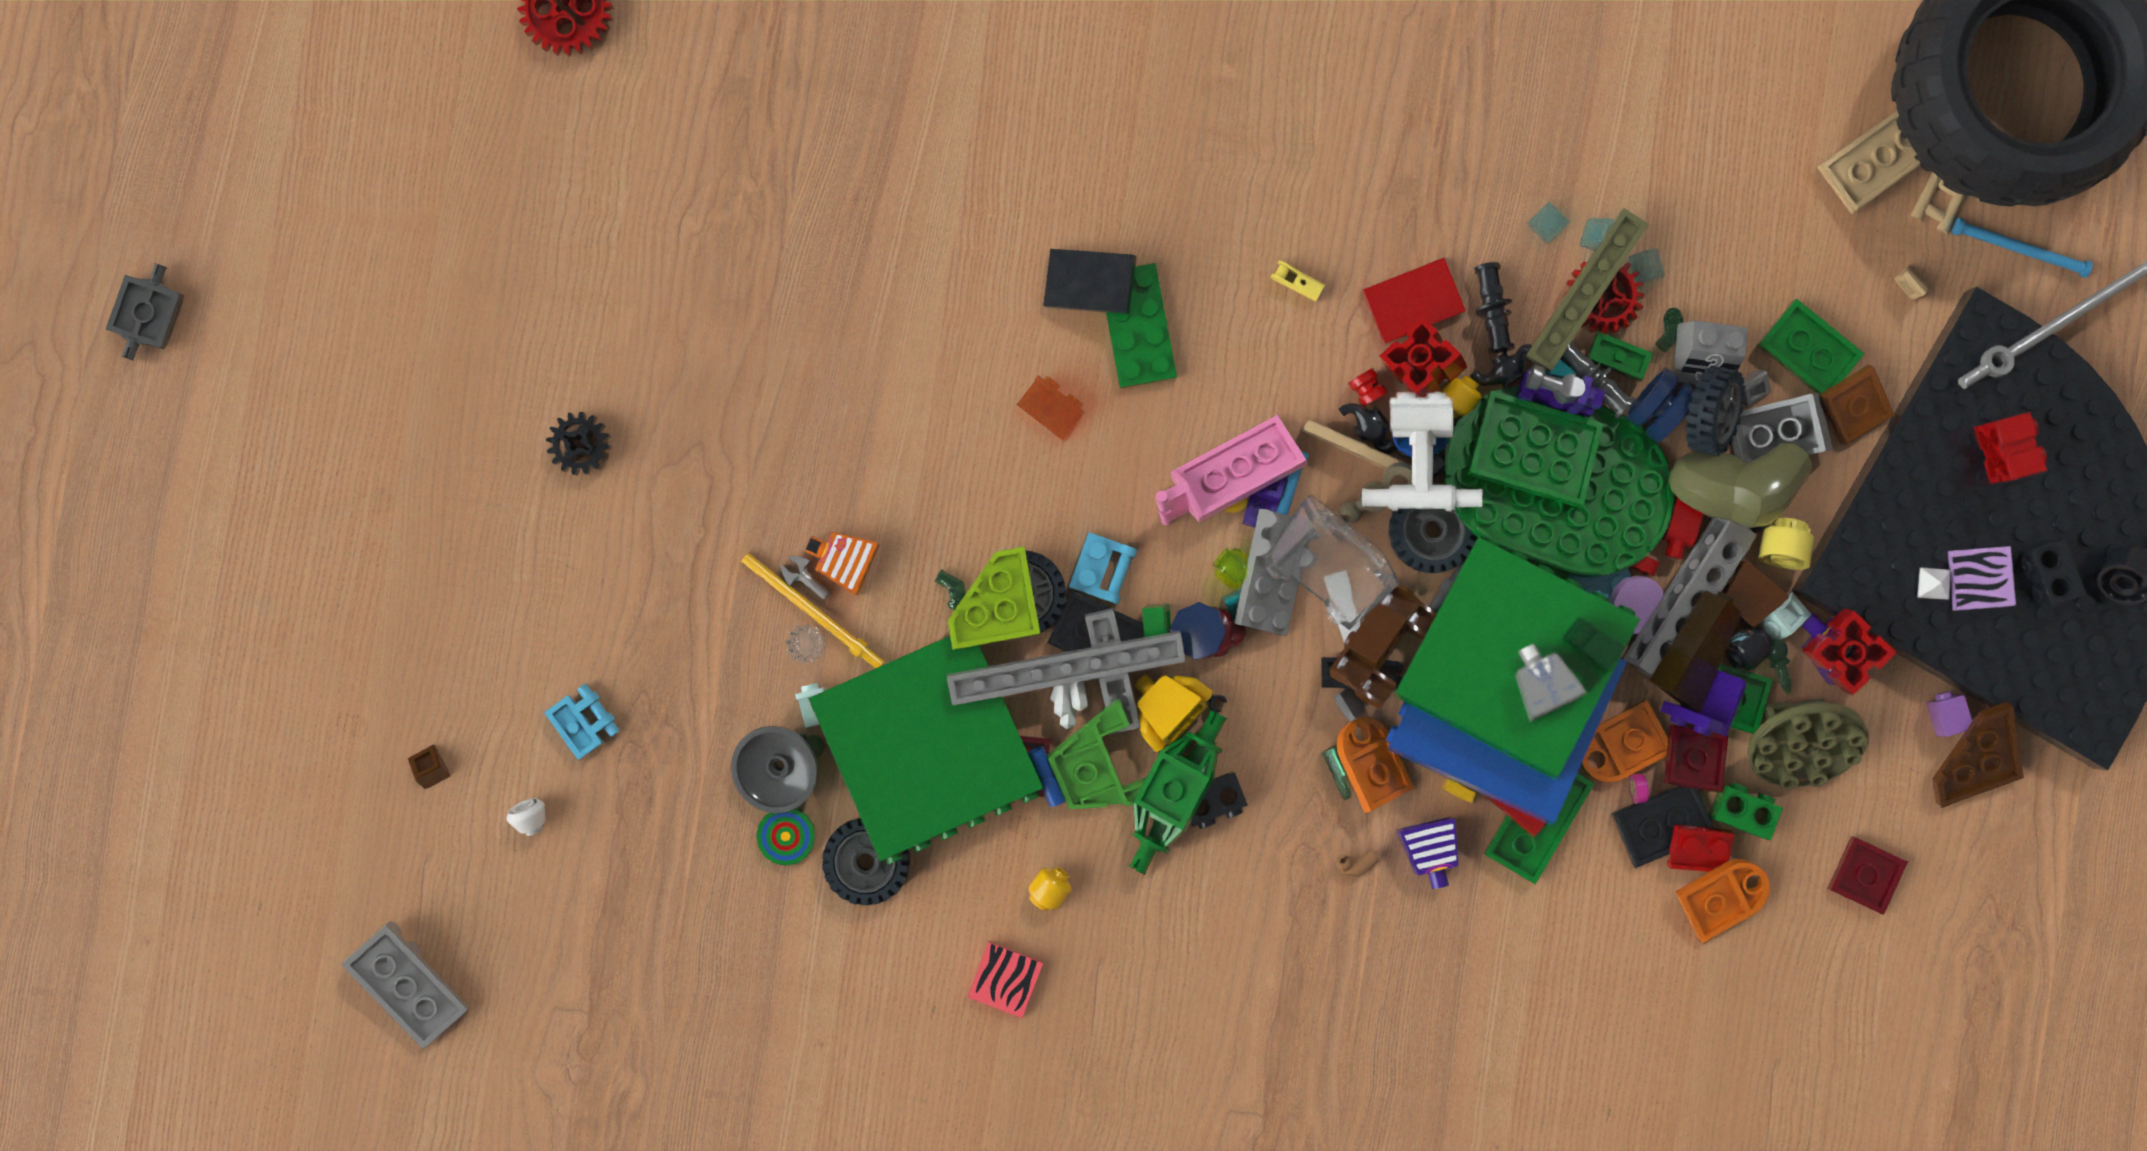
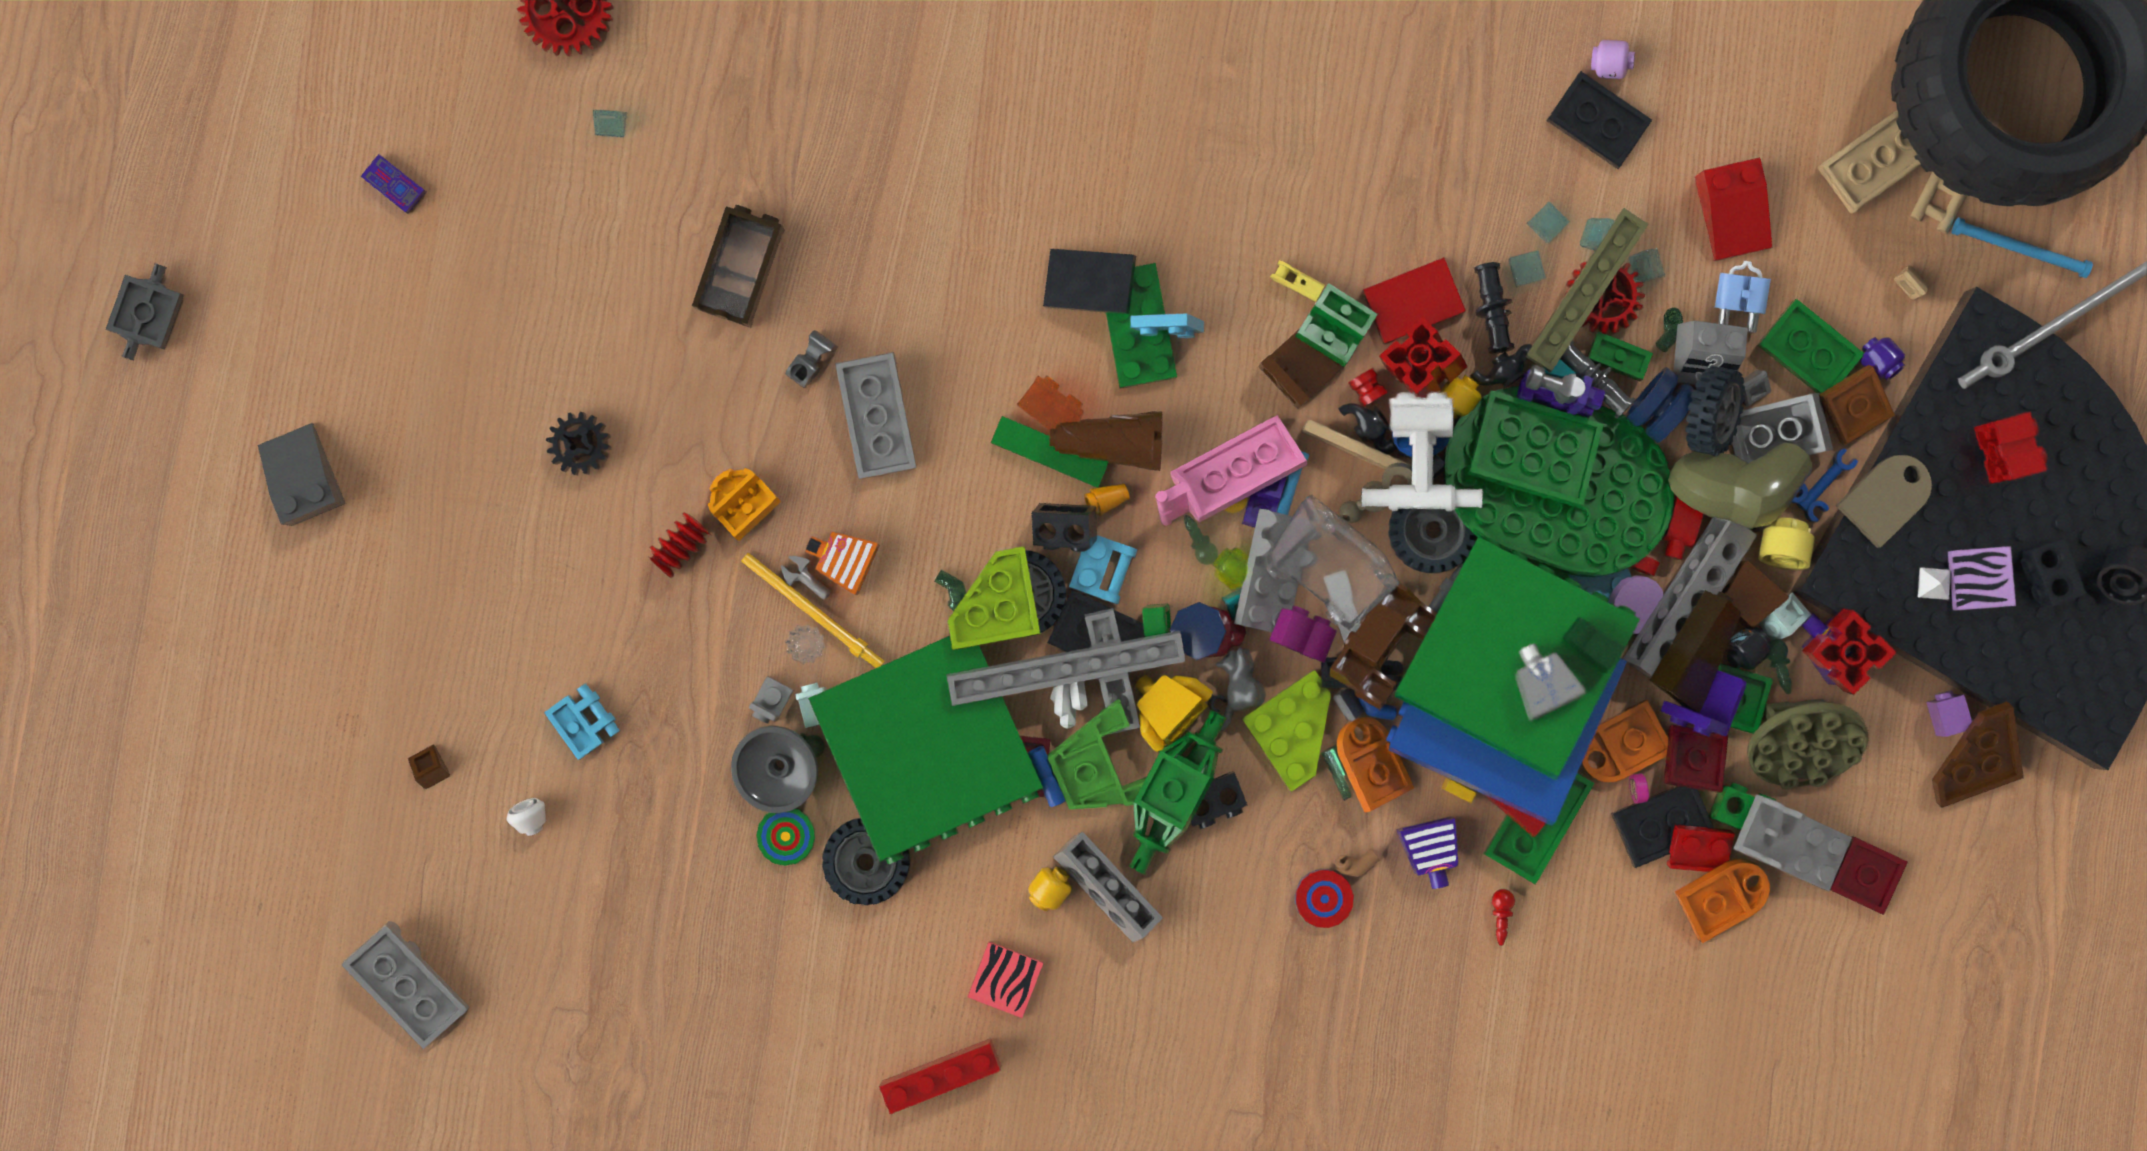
(299, 476): none -> dark grey slope
(393, 184): none -> dark purple tile
(609, 123): none -> clear light blue slope
(678, 544): none -> red piece
(738, 265): none -> door
(740, 501): none -> light orange slope
(770, 700): none -> light grey bracket
(805, 367): none -> dark grey leg
(876, 415): none -> light grey hinge
(940, 1076): none -> red brick
(1035, 447): none -> green tile
(1063, 518): none -> black brick
(1107, 497): none -> light orange cone
(1107, 887): none -> light grey brick
(1117, 439): none -> reddish brown cone
(1177, 324): none -> medium azure plate
(1204, 550): none -> clear green bar
(1242, 688): none -> dark grey animal
(1292, 728): none -> lime plate
(1298, 370): none -> reddish brown bracket
(1303, 634): none -> magenta brick
(1324, 898): none -> red tile
(1336, 325): none -> green slope
(1387, 712): none -> blue arm
(1503, 902): none -> red bar
(1527, 268): none -> clear light blue tile
(1599, 120): none -> black tile
(1612, 59): none -> lavender head
(1735, 208): none -> red slope
(1742, 294): none -> light blue piece
(1792, 842): none -> light grey hinge
(1807, 499): none -> blue bar
(1884, 357): none -> dark purple head
(1885, 499): none -> dark tan tile

